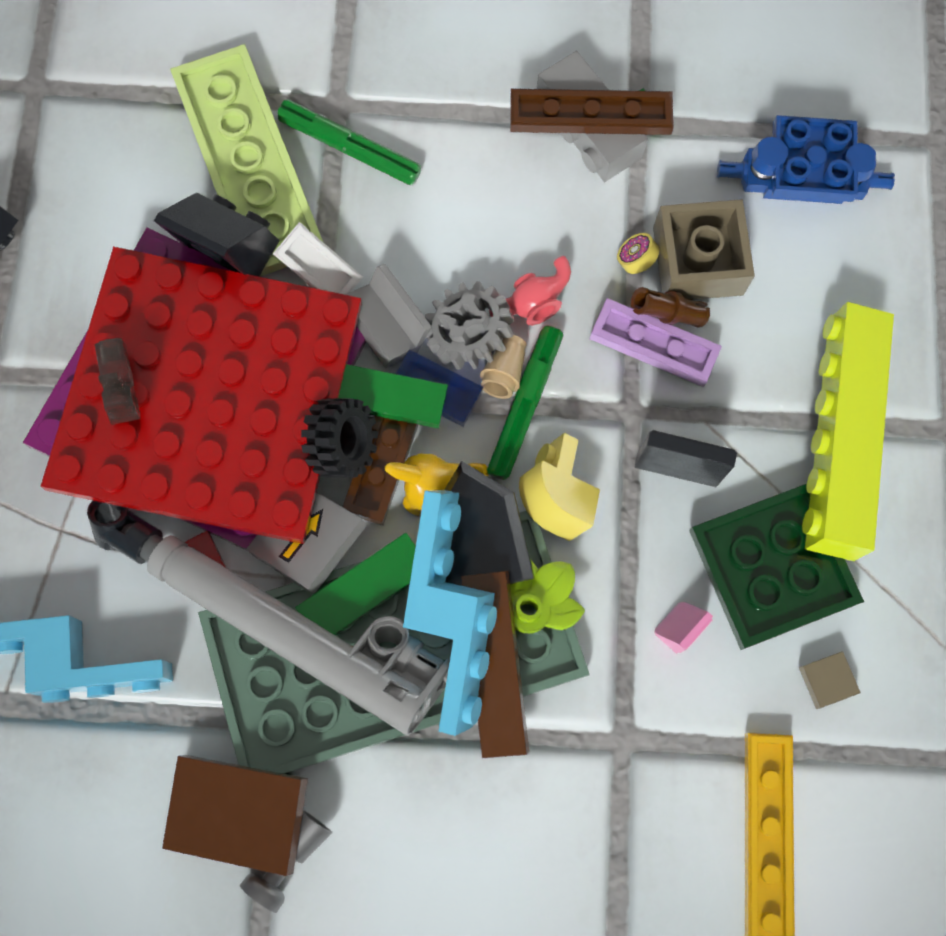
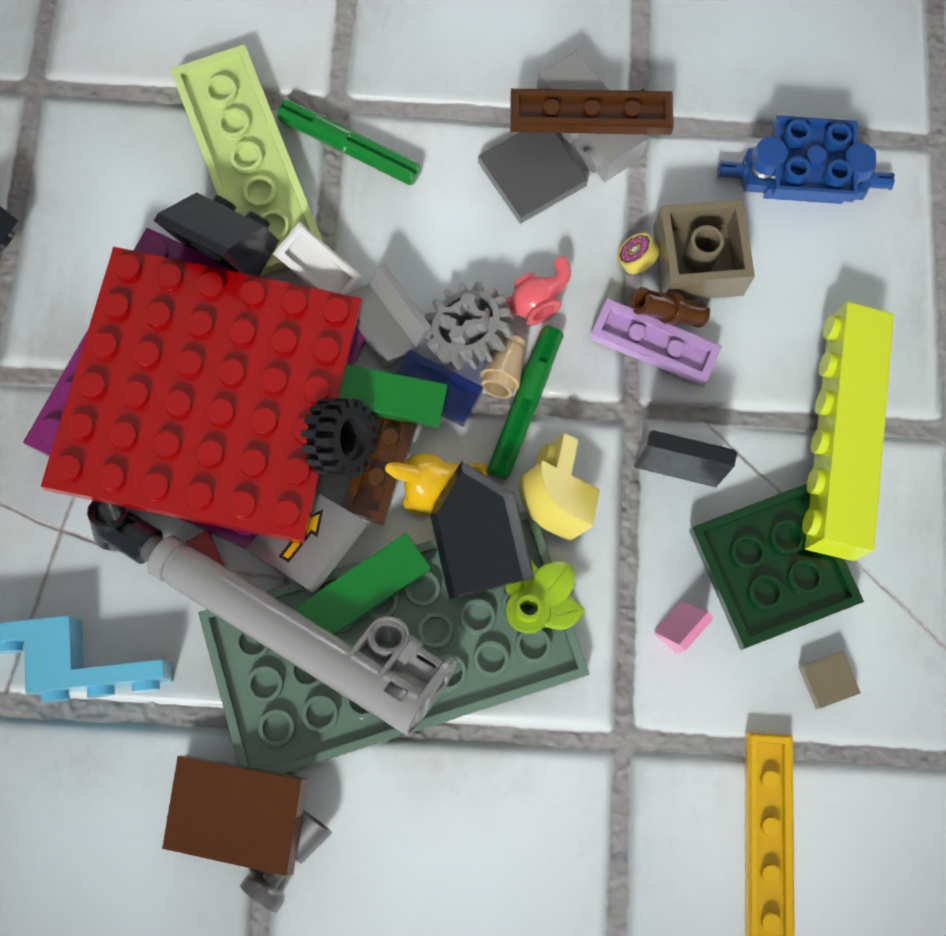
(117, 381): clear smoke bar -> none
(450, 611): medium azure bracket -> none
(503, 711): reddish brown tile -> none
(532, 172): none -> dark grey tile

